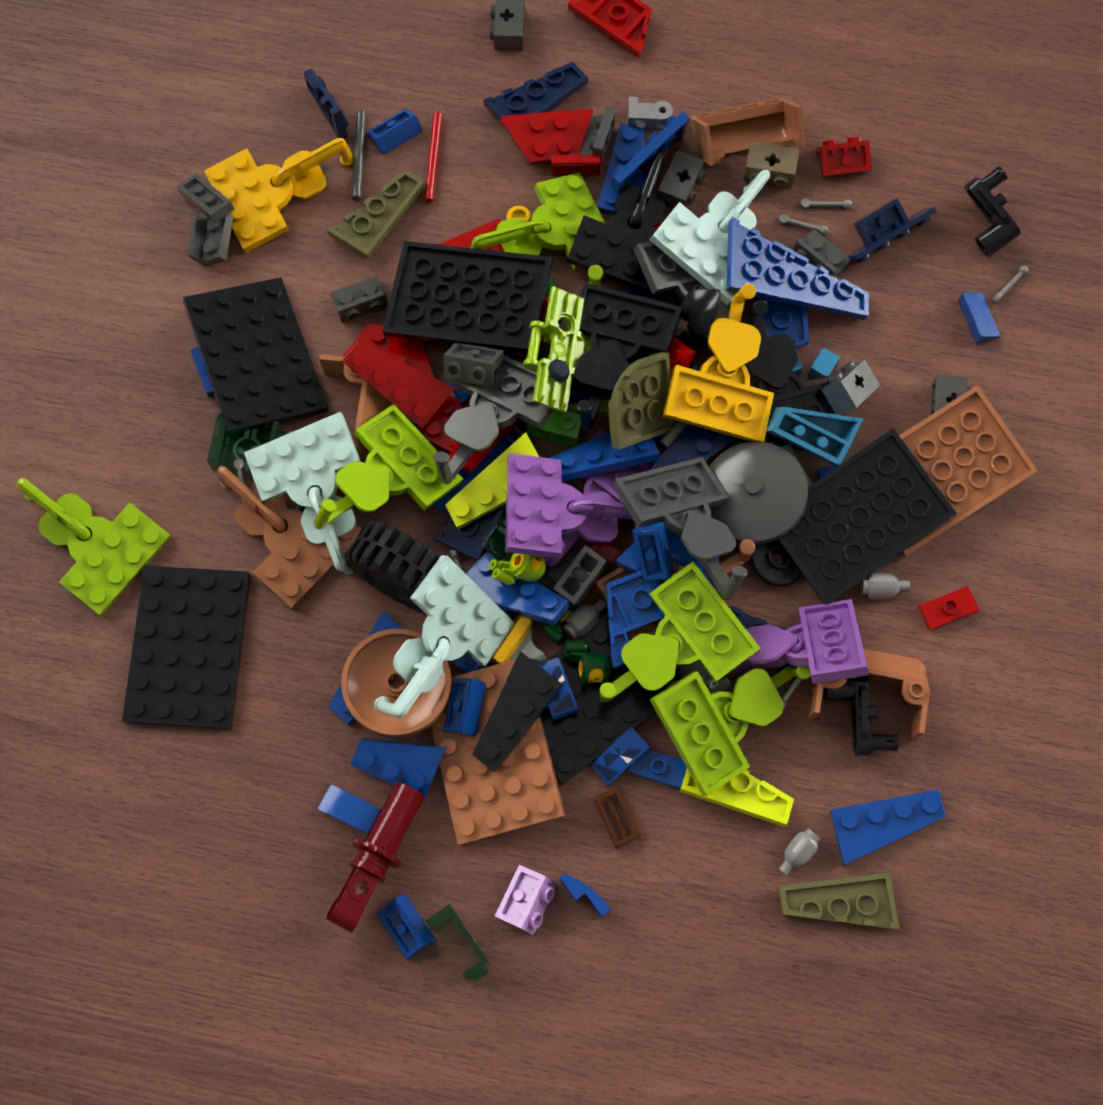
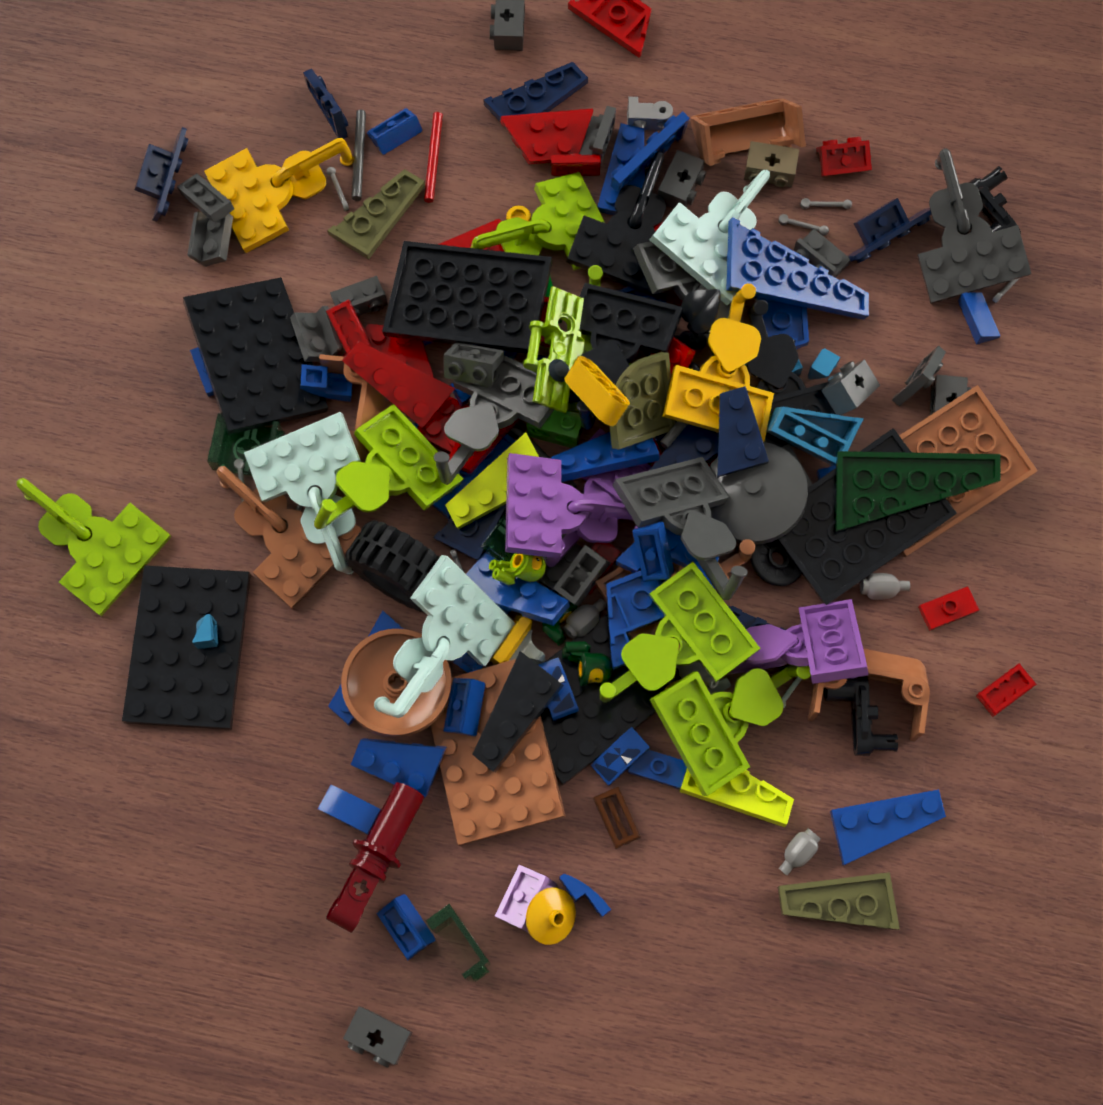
(157, 173): none -> dark blue bracket
(206, 633): none -> dark azure slope
(315, 334): none -> dark grey bracket
(328, 385): none -> blue slope
(331, 171): none -> light grey hinge
(347, 325): none -> red plate
(368, 1022): none -> dark grey brick
(542, 912): none -> yellow dish
(596, 391): none -> yellow beam
(739, 435): none -> dark blue wing
(892, 482): none -> dark green wing
(921, 376): none -> dark grey wing
(965, 259): none -> dark grey plate
(1006, 690): none -> red plate

